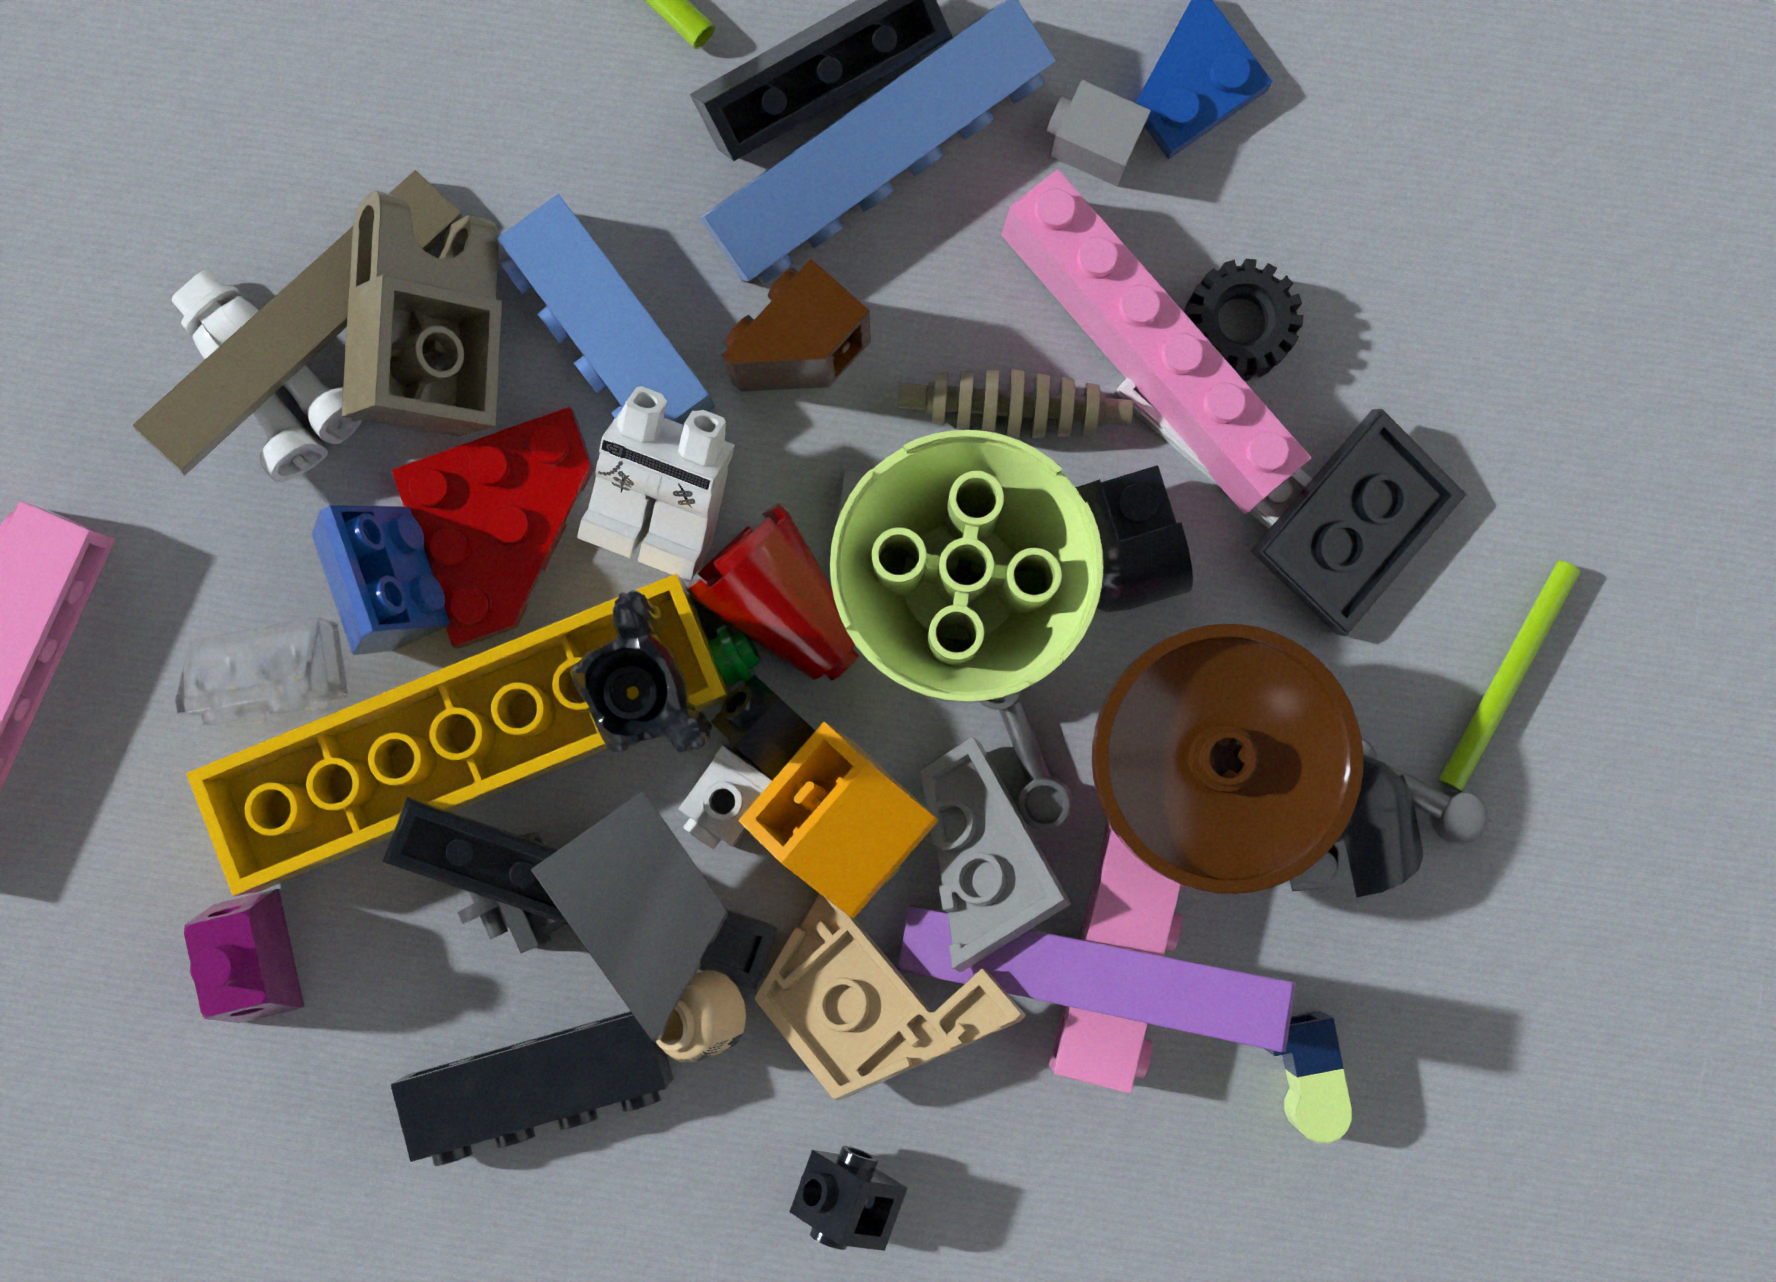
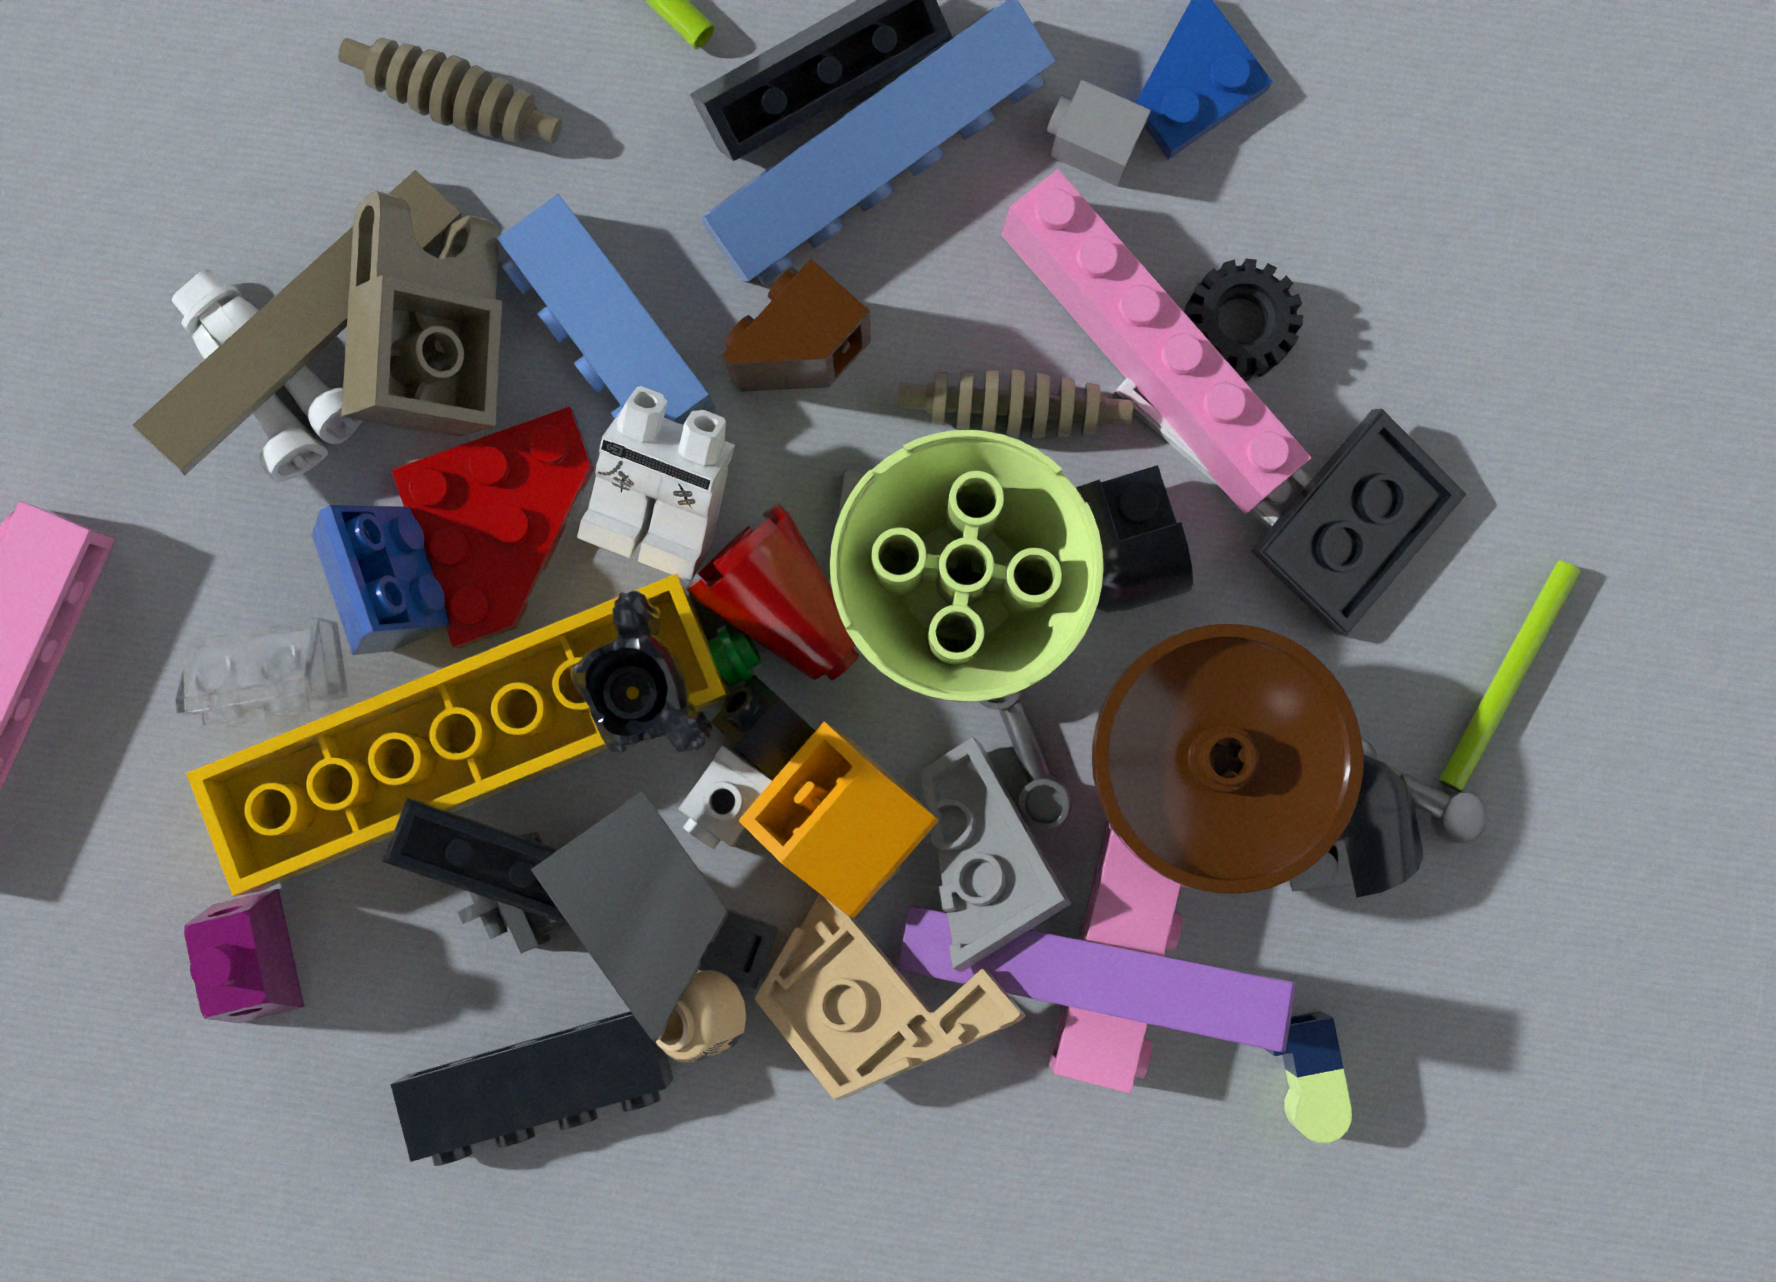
(449, 90): none -> dark tan piece
(835, 1195): black brick -> none

